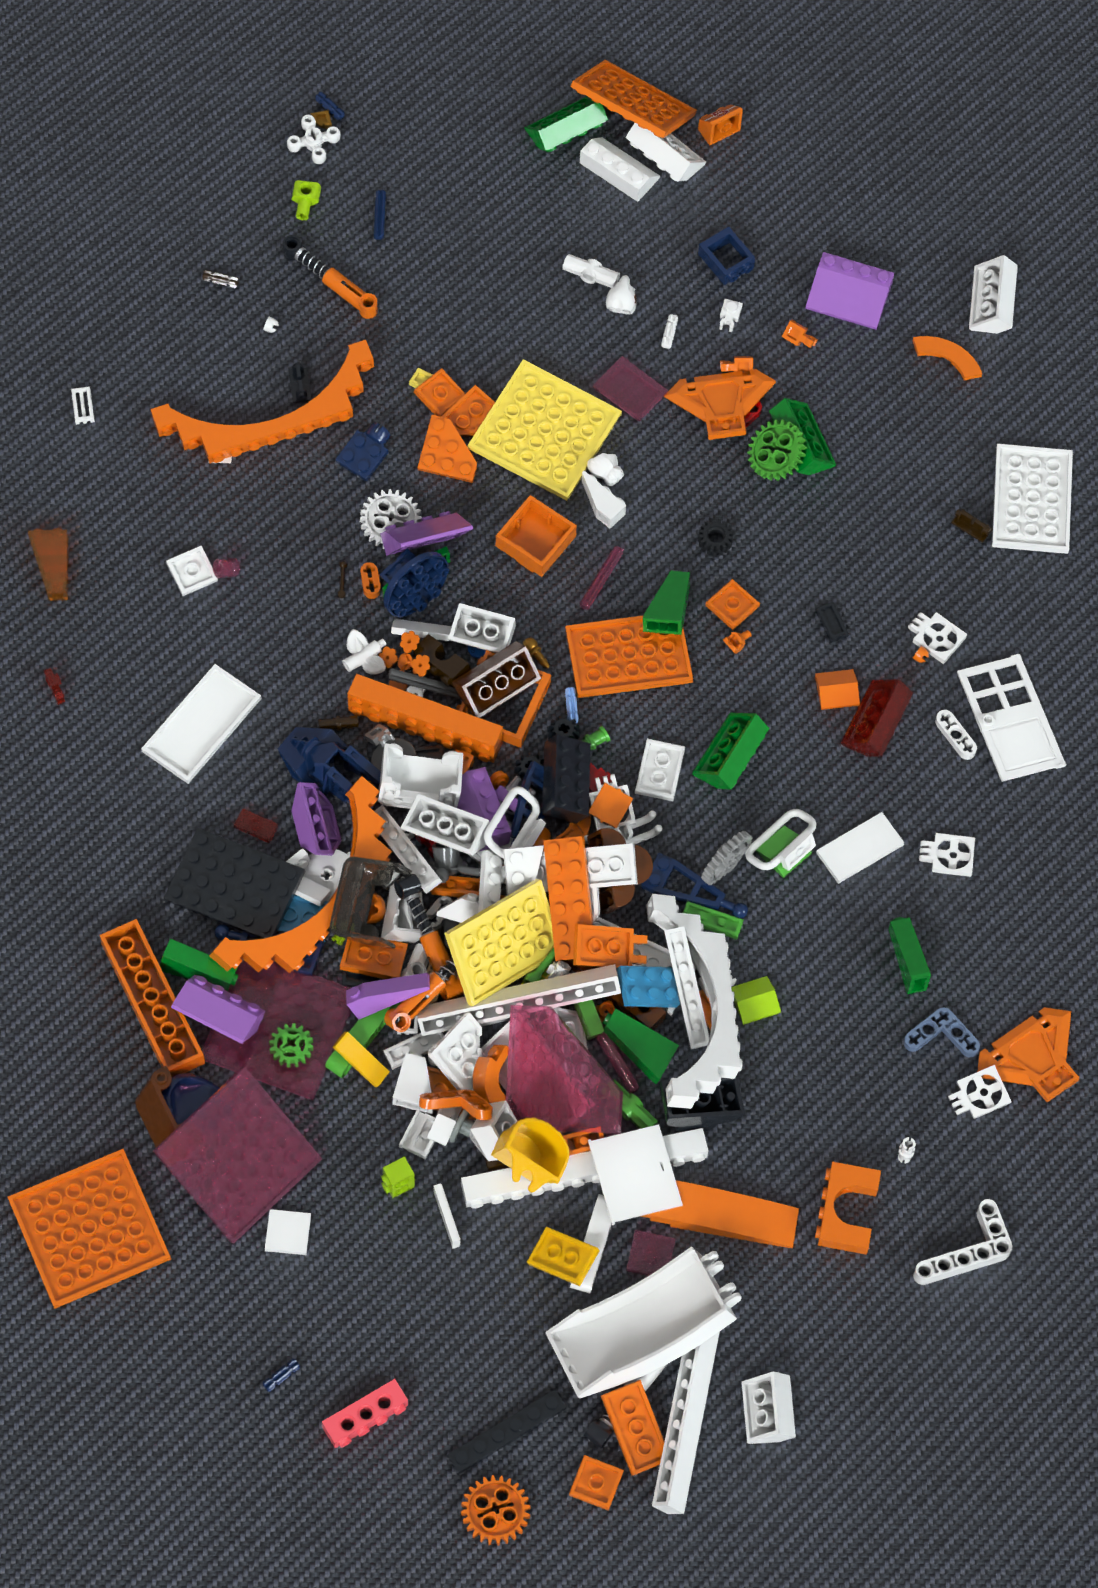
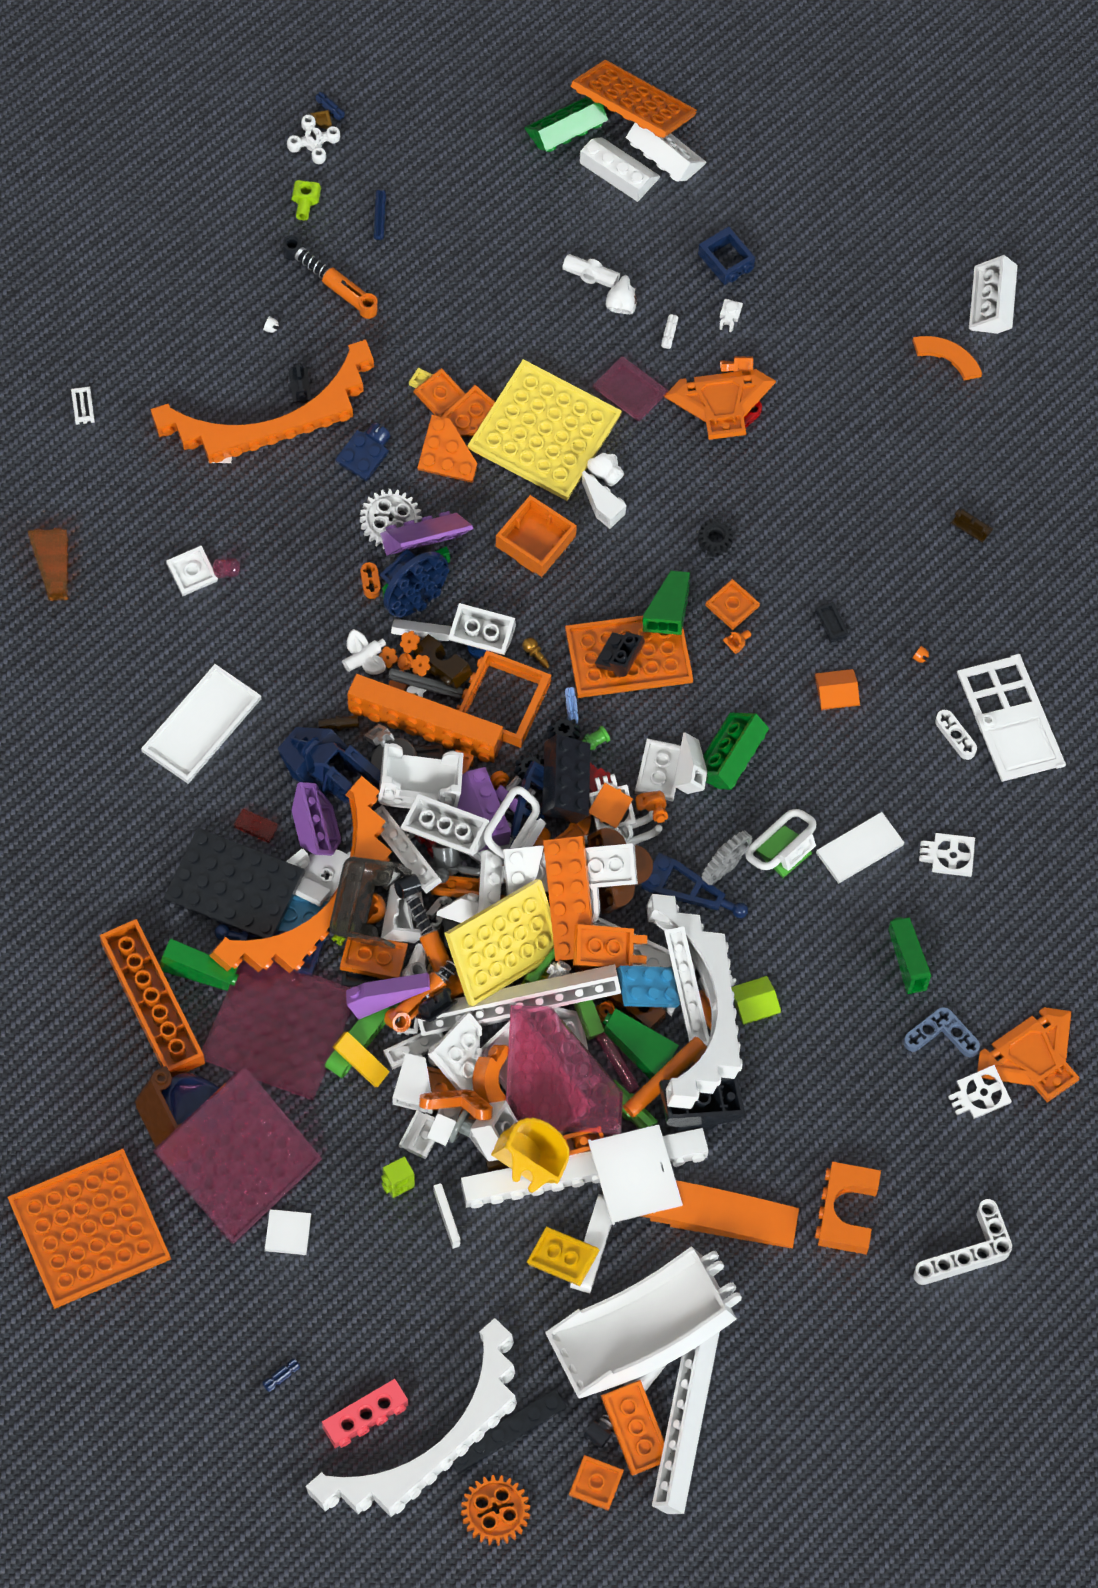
(53, 682): clear red plate -> none
(218, 1009): medium lavender slope -> none
(220, 278): axle -> none
(288, 1053): bright green gear -> none
(341, 594): dark brown hinge -> none
(400, 1485): none -> white arch
(431, 1010): none -> black hinge
(497, 679): reddish brown slope -> none
(601, 578): clear pink axle -> none
(620, 653): none -> black brick
(649, 1252): clear pink plate -> none
(653, 801): none -> orange piece
(674, 1068): none -> orange axle
(691, 766): none -> white slope
(716, 920): bright green tile -> none
(720, 123): orange slope -> none
(768, 1408): white slope -> none
(772, 465): bright green gear -> none
(797, 333): orange plate -> none
(817, 453): green slope -> none
(850, 290): medium lavender slope -> none
(877, 717): clear red slope -> none
(906, 1150): white pin -> none
(923, 627): white piece -> none
(1032, 498): white plate -> none

